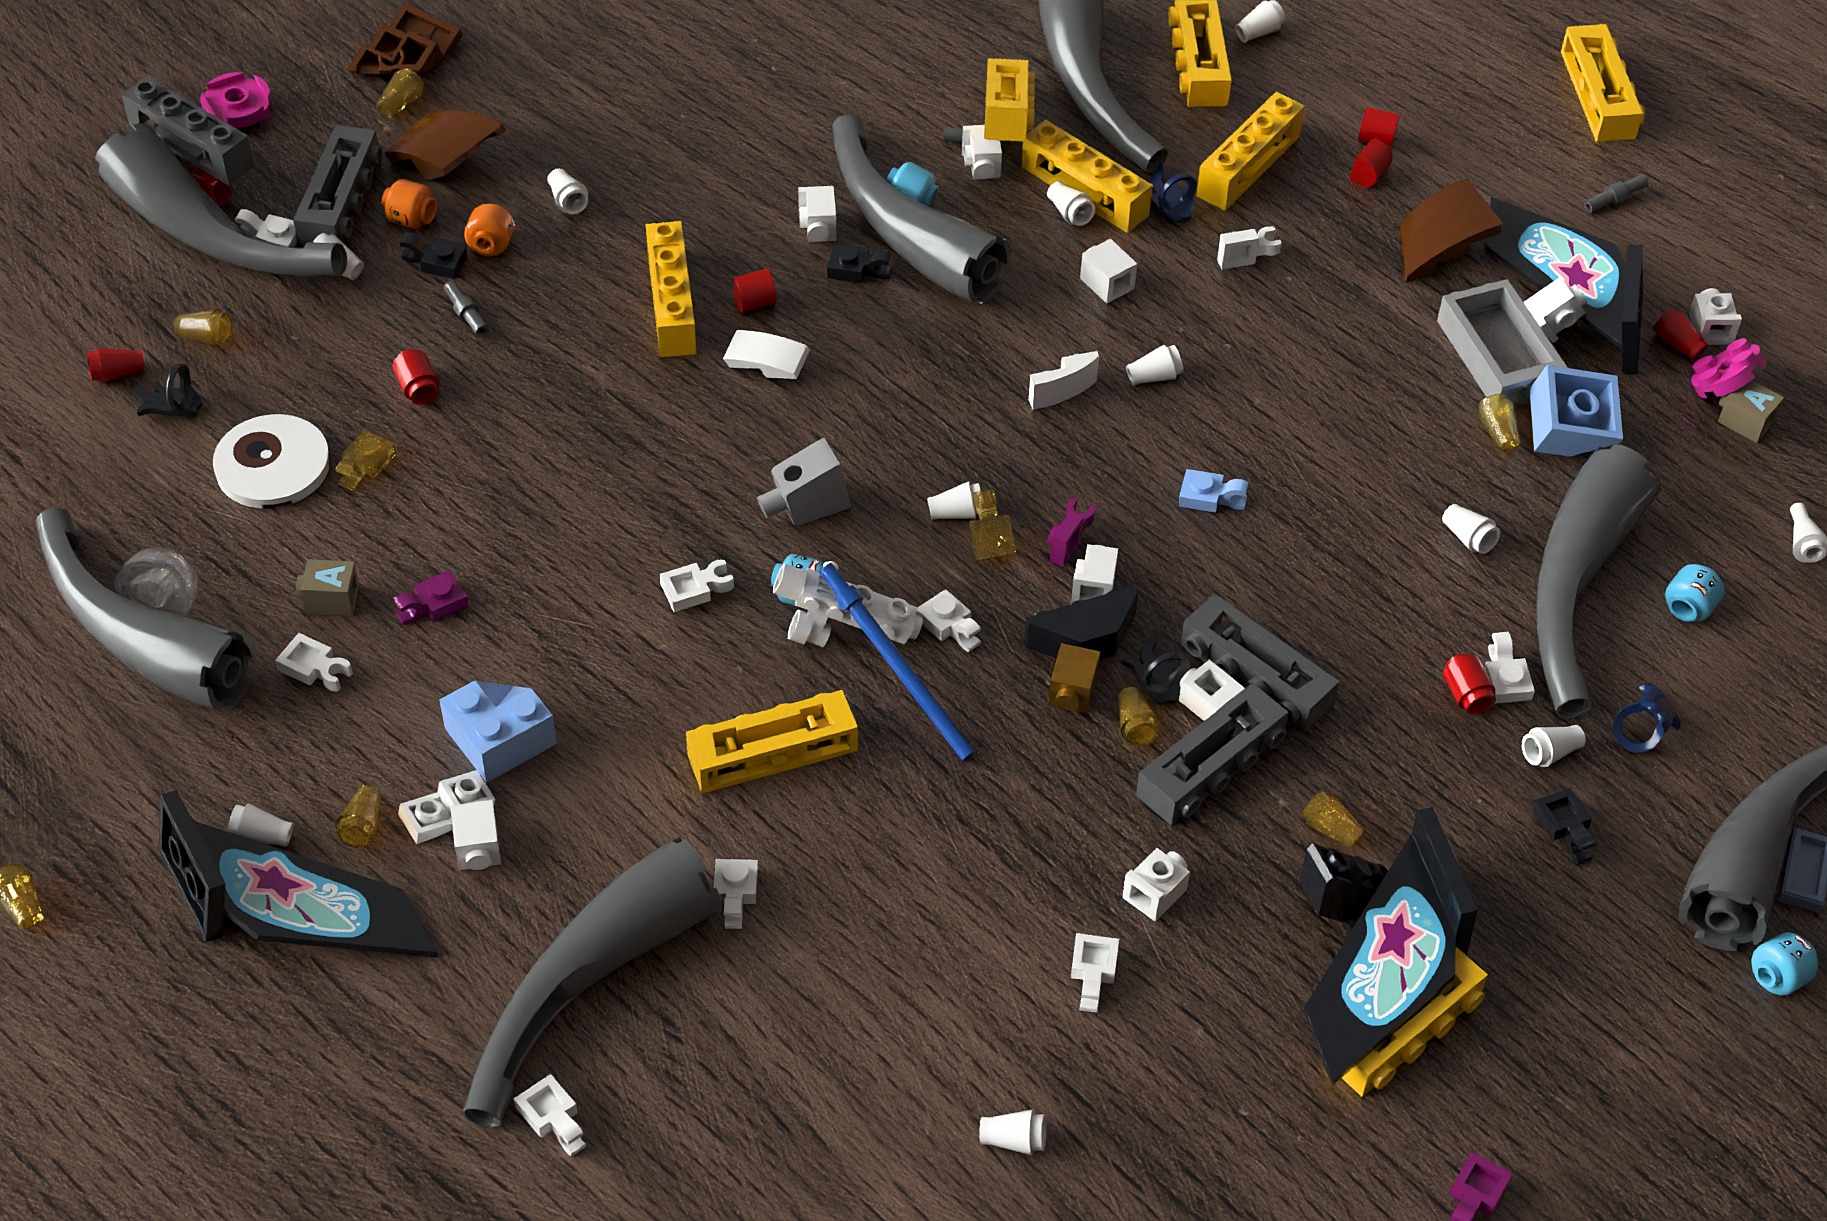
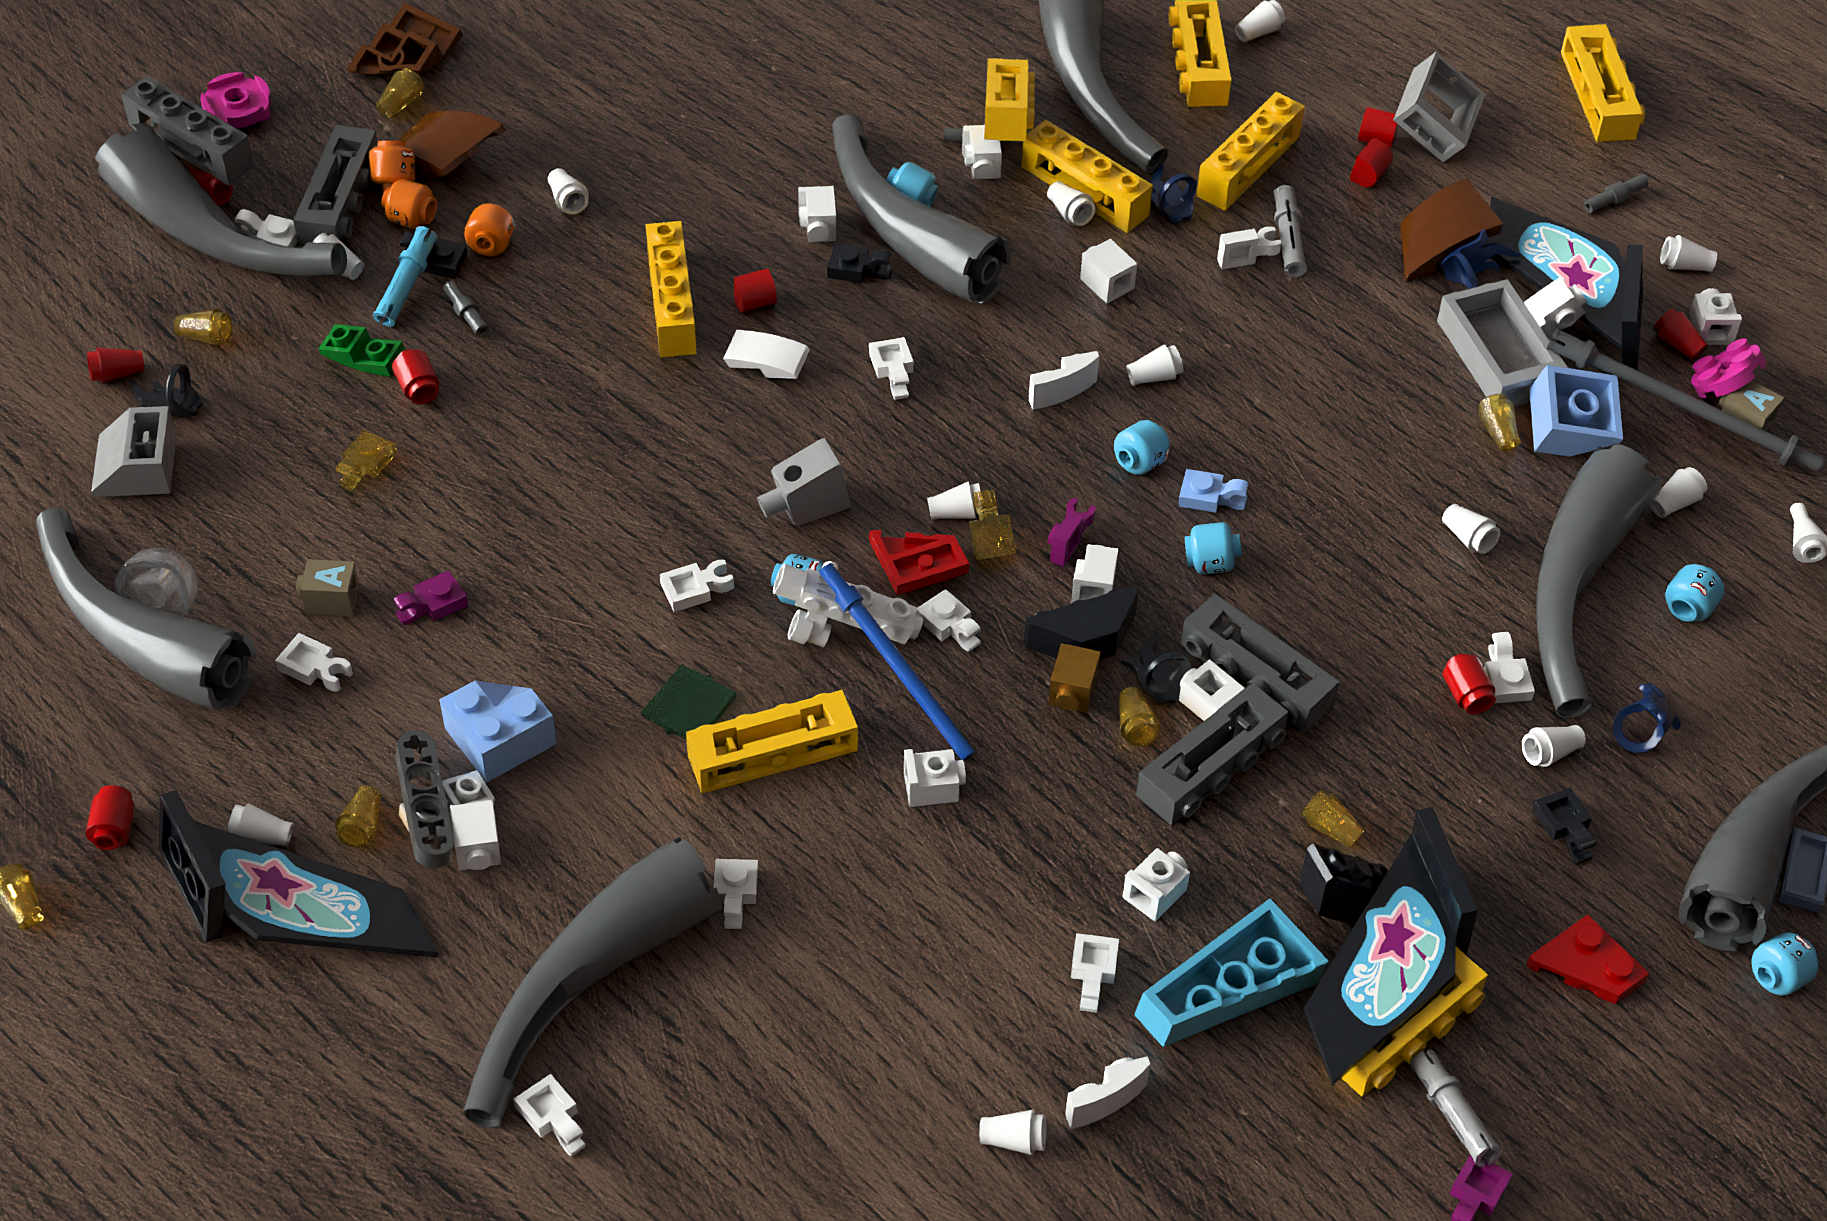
(110, 817): none -> red brick
(136, 454): none -> light grey slope
(271, 460): white tile -> none
(359, 351): none -> green slope
(391, 163): none -> orange head
(411, 264): none -> medium azure pin
(424, 798): none -> dark grey beam
(688, 702): none -> clear green piece
(893, 360): none -> white plate
(918, 559): none -> red wing
(933, 777): none -> white brick
(1120, 1085): none -> white slope
(1143, 446): none -> medium azure head
(1212, 548): none -> medium azure head
(1232, 975): none -> medium azure wedge
(1289, 230): none -> light grey pin
(1428, 124): none -> light grey window
(1446, 1094): none -> light grey pin
(1472, 259): none -> dark blue piece
(1587, 355): none -> dark grey bar
(1590, 961): none -> red wing
(1679, 492): none -> white cone
(1684, 254): none -> white cone

